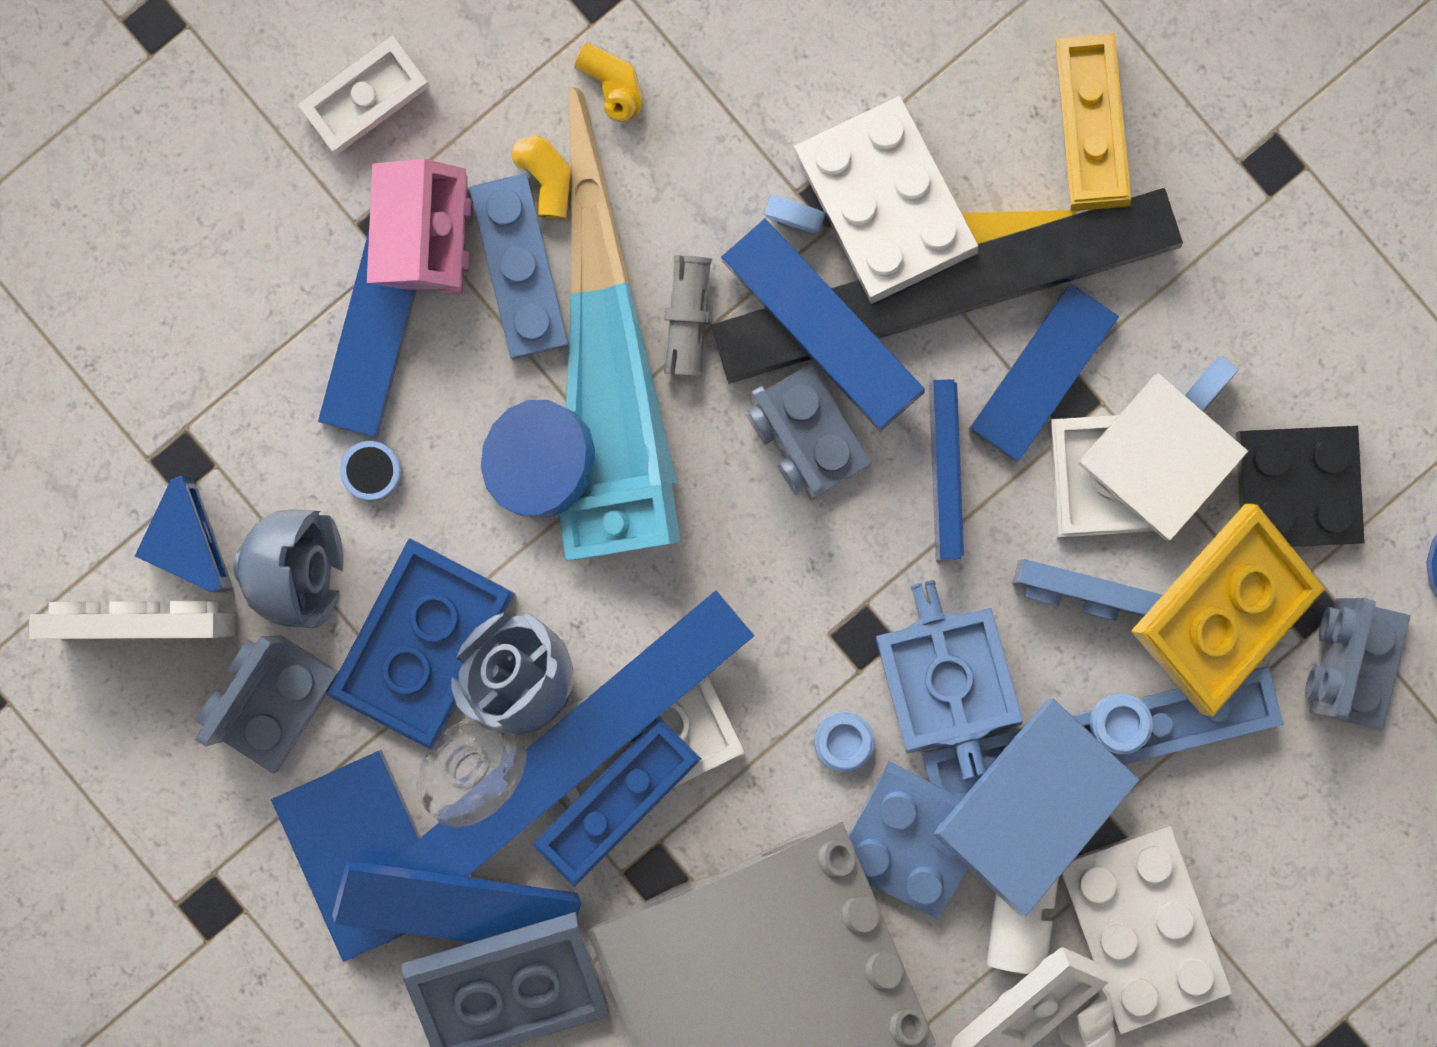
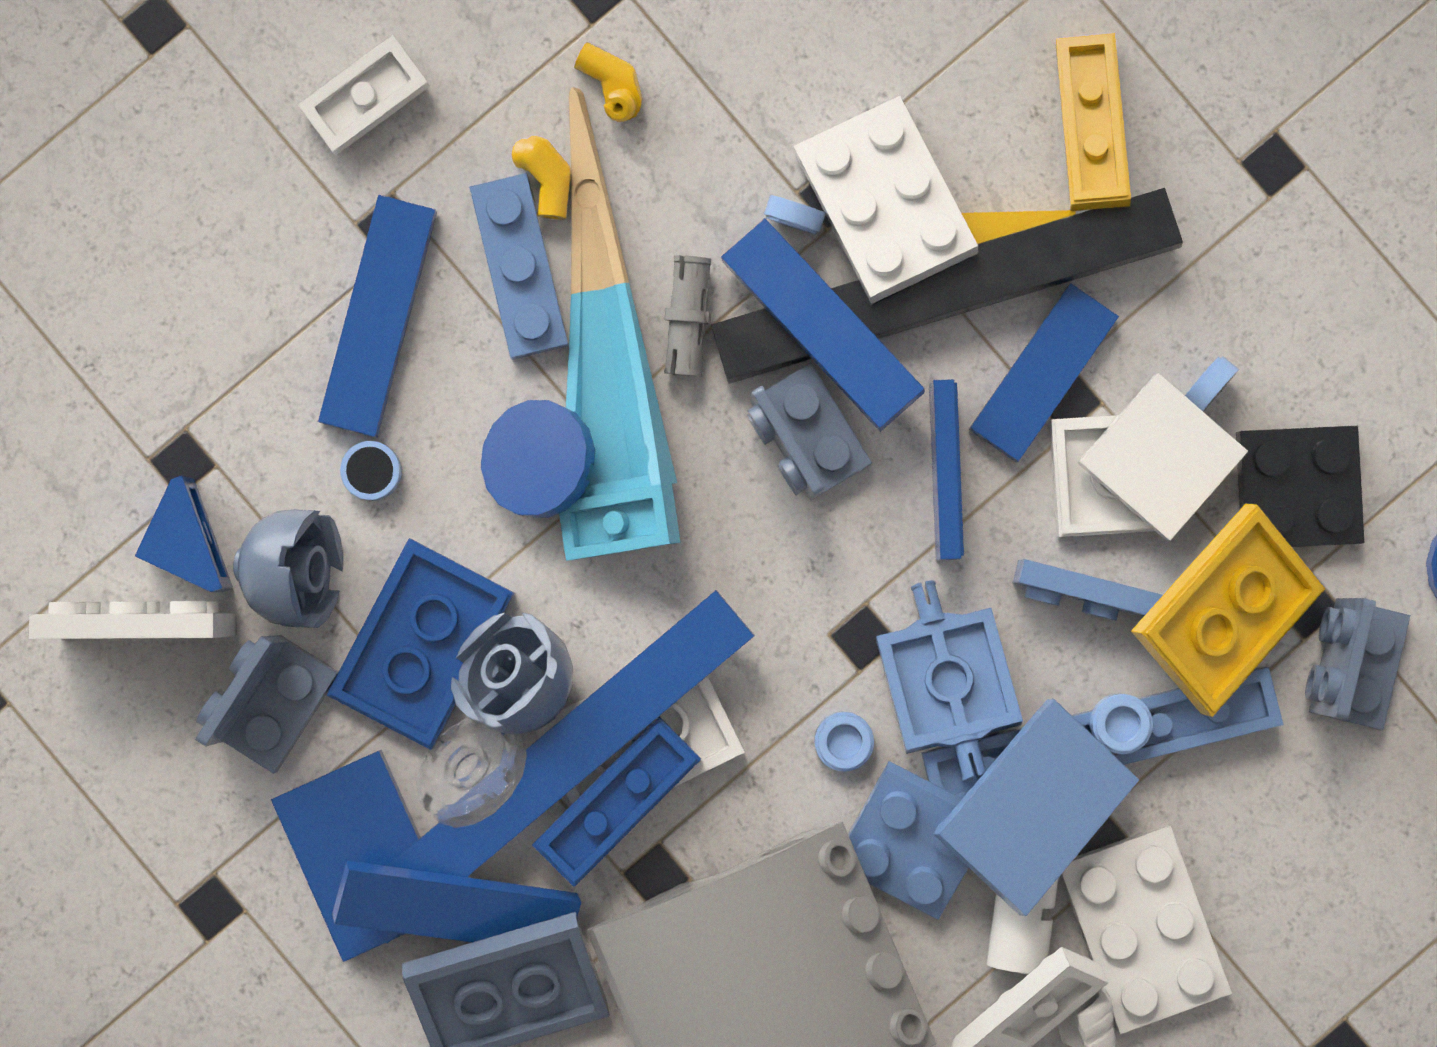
(418, 226): bright pink brick -> none

